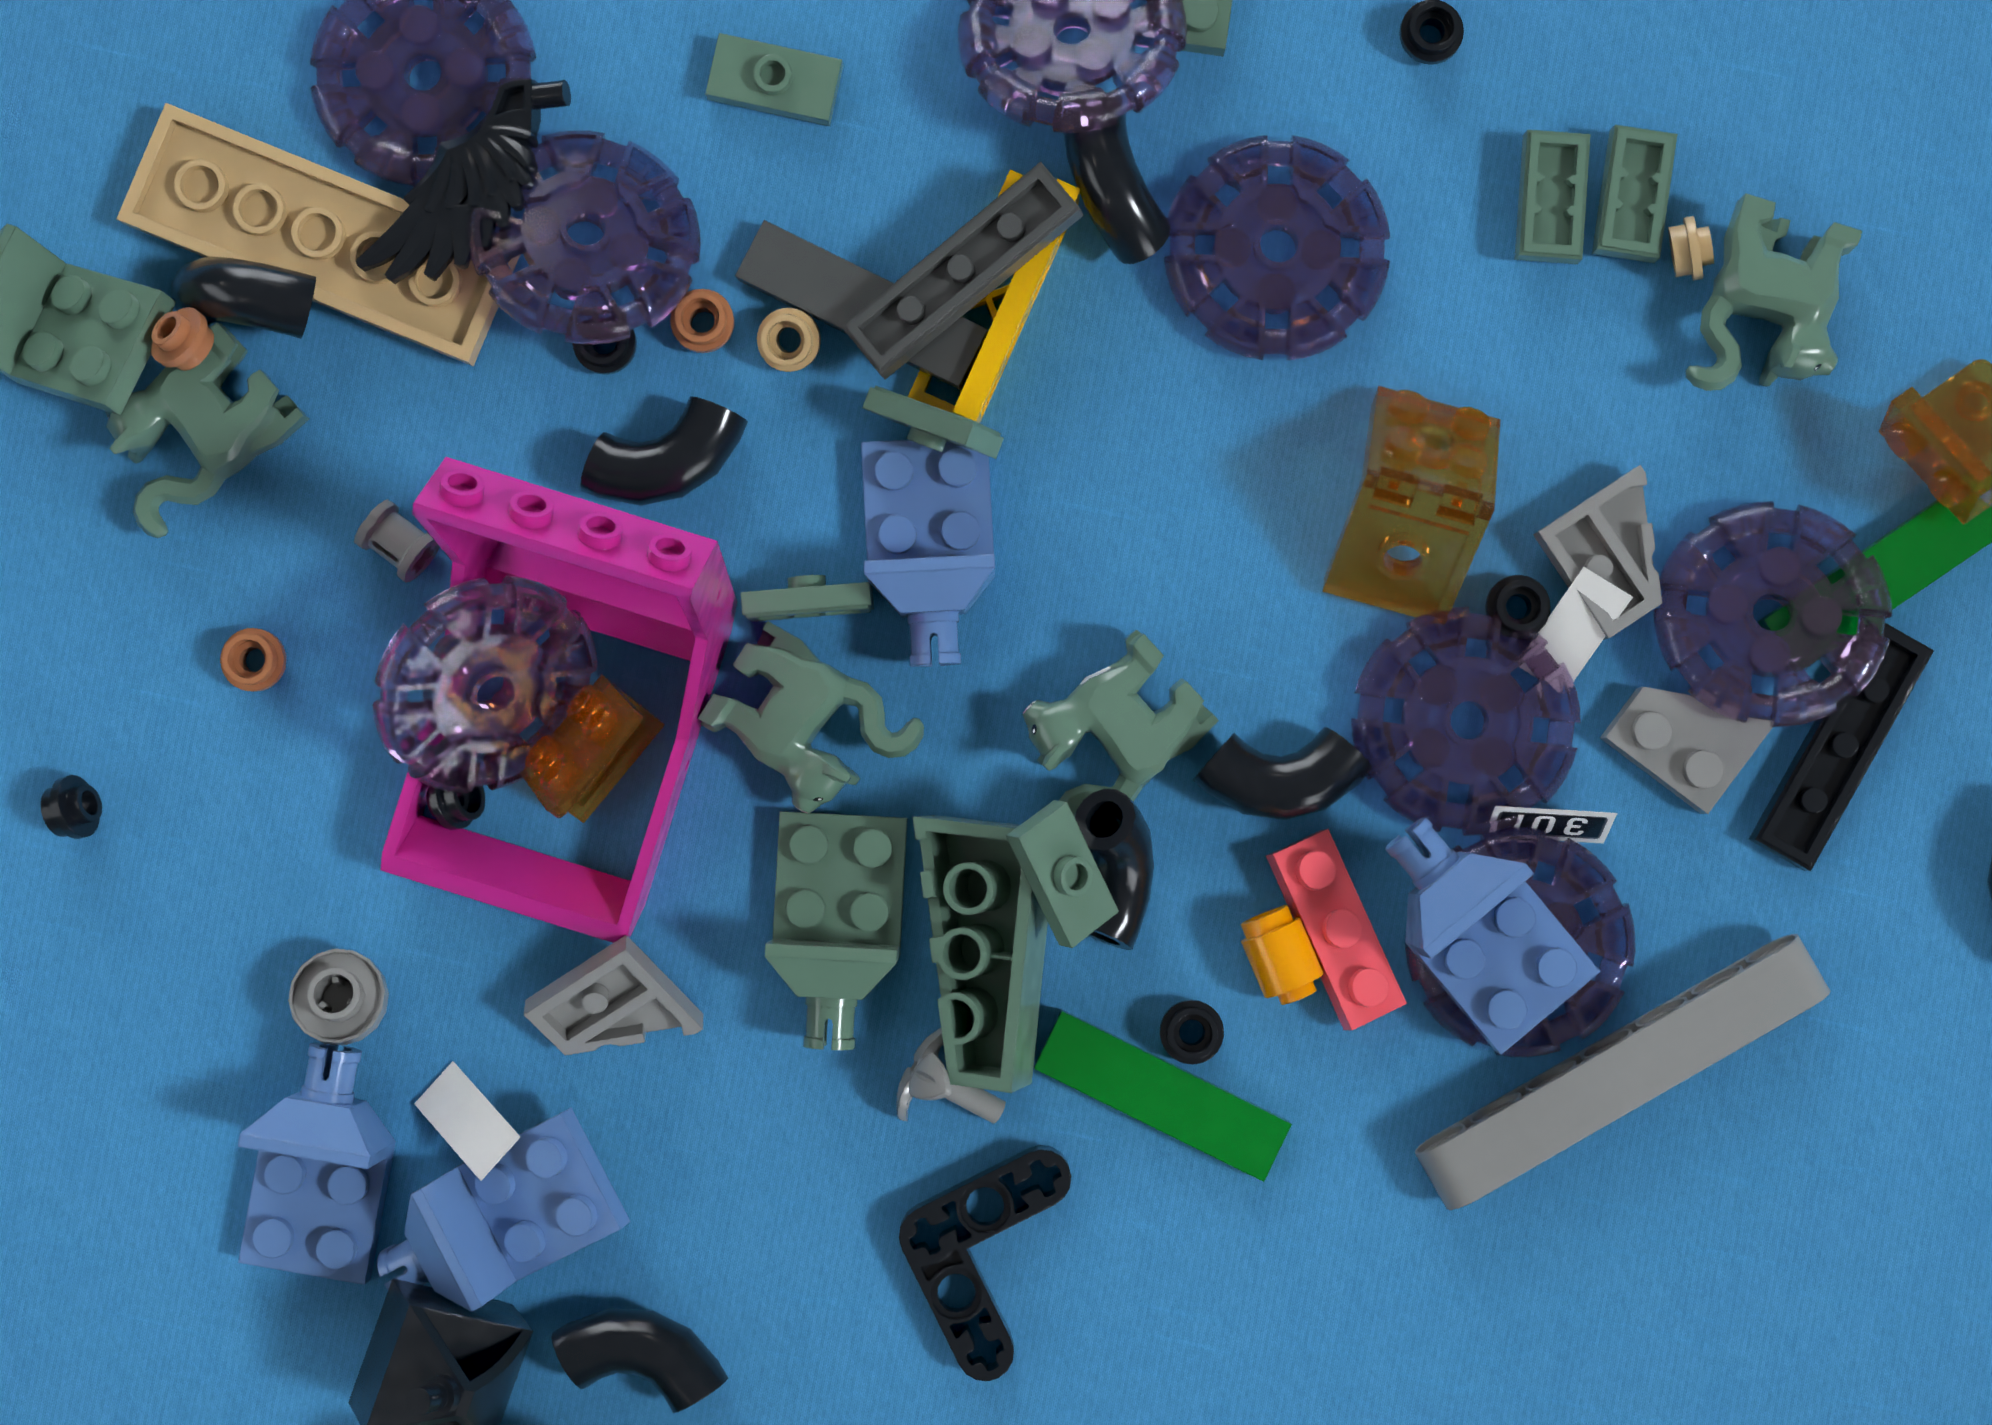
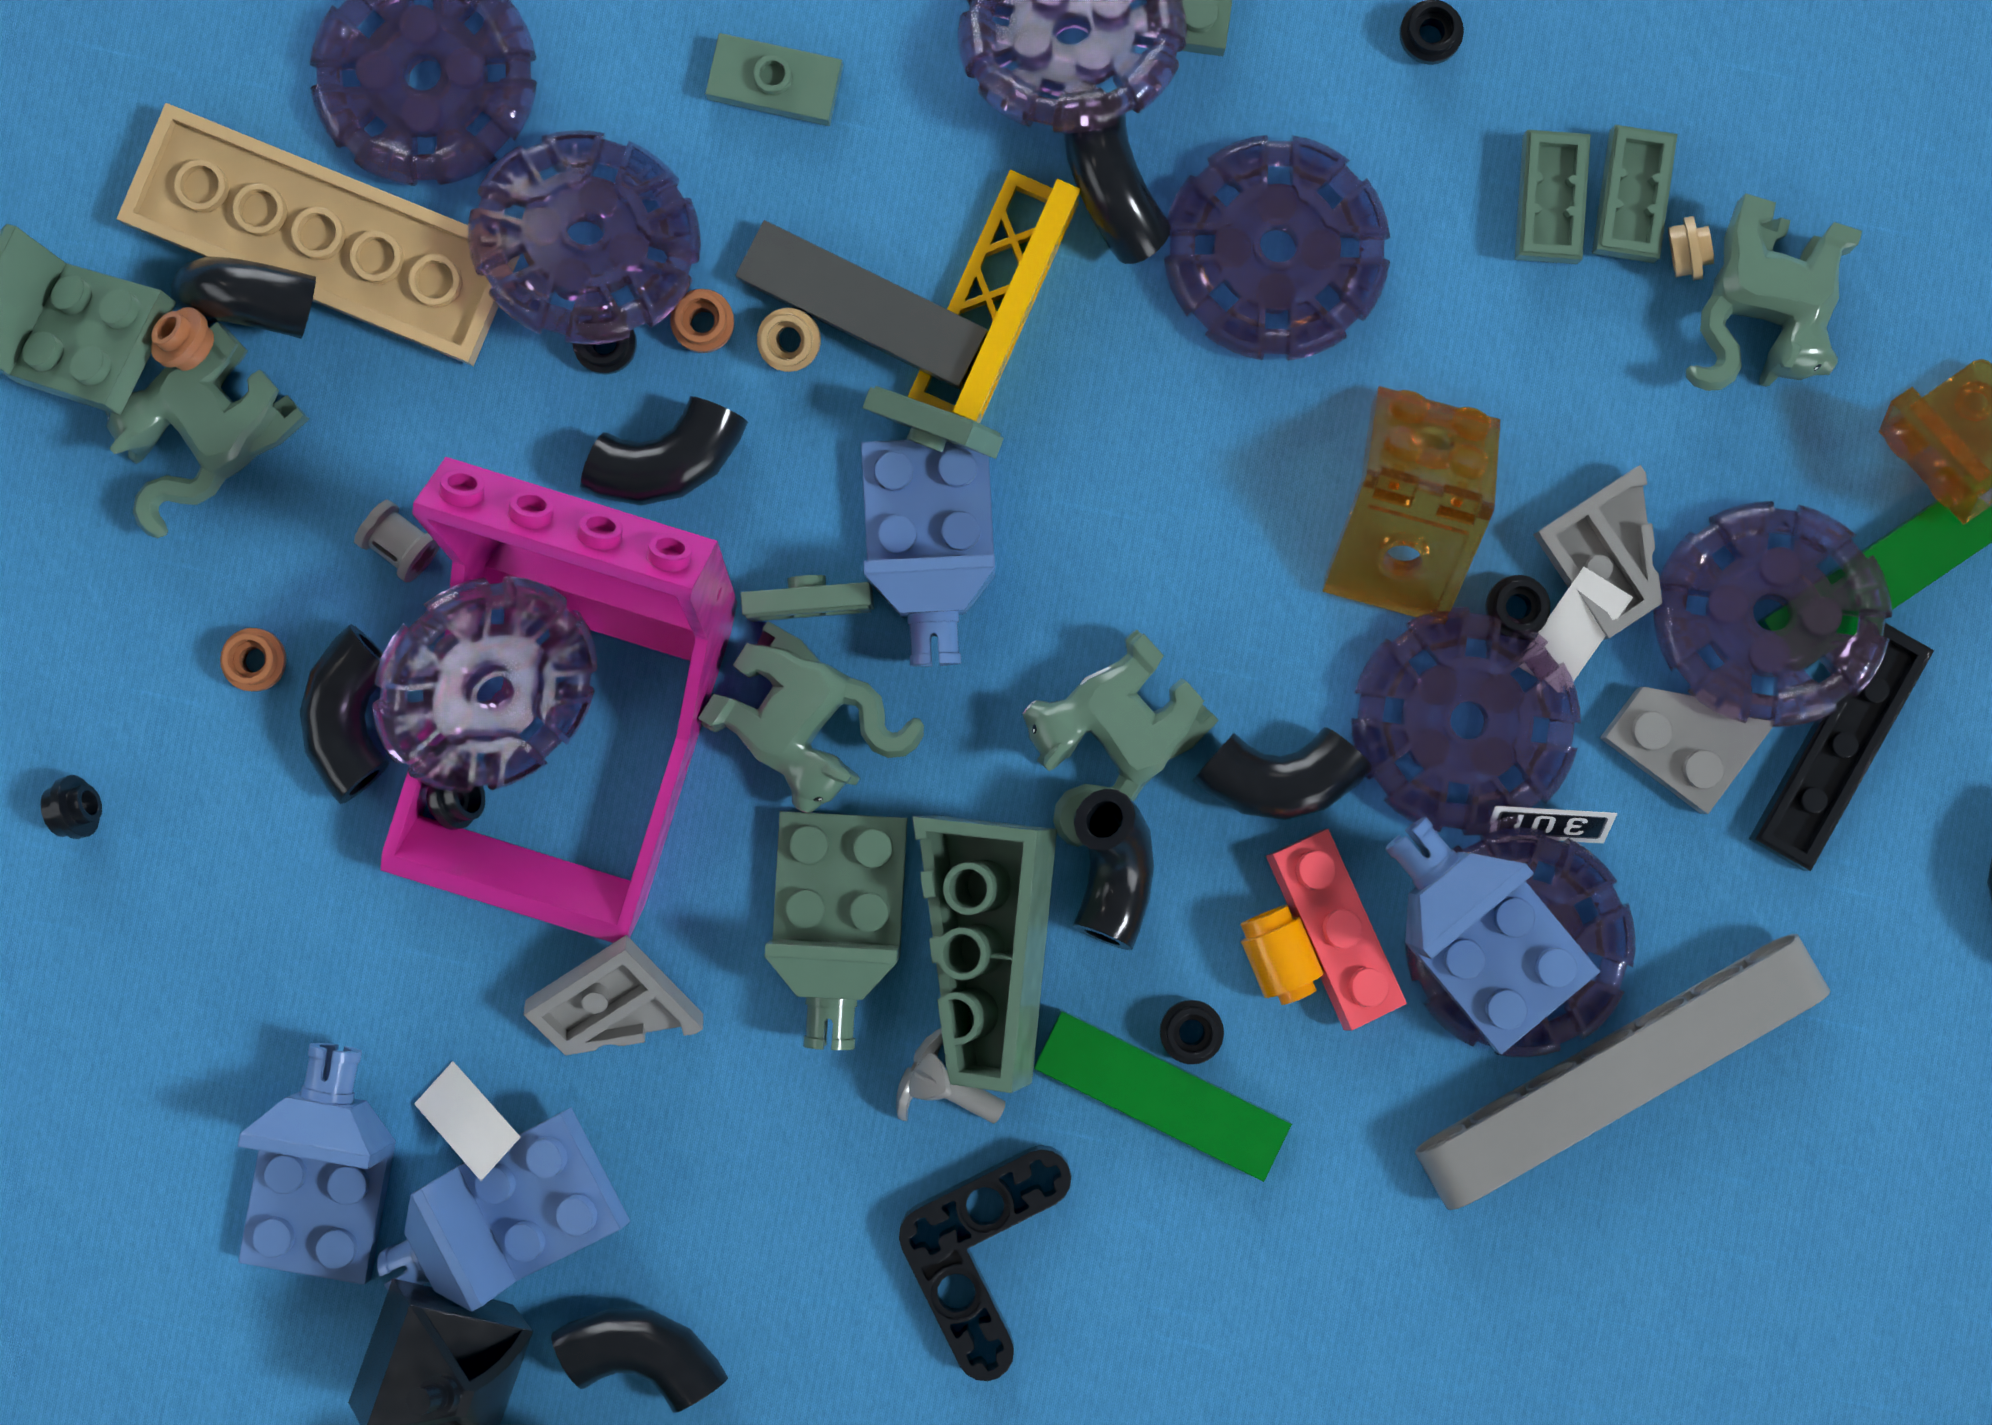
(335, 715): none -> black cylinder
(338, 997): light grey plate -> none
(469, 173): black animal -> none
(589, 749): clear orange bracket -> none
(963, 270): dark grey tile -> none
(1062, 873): sand green plate -> none

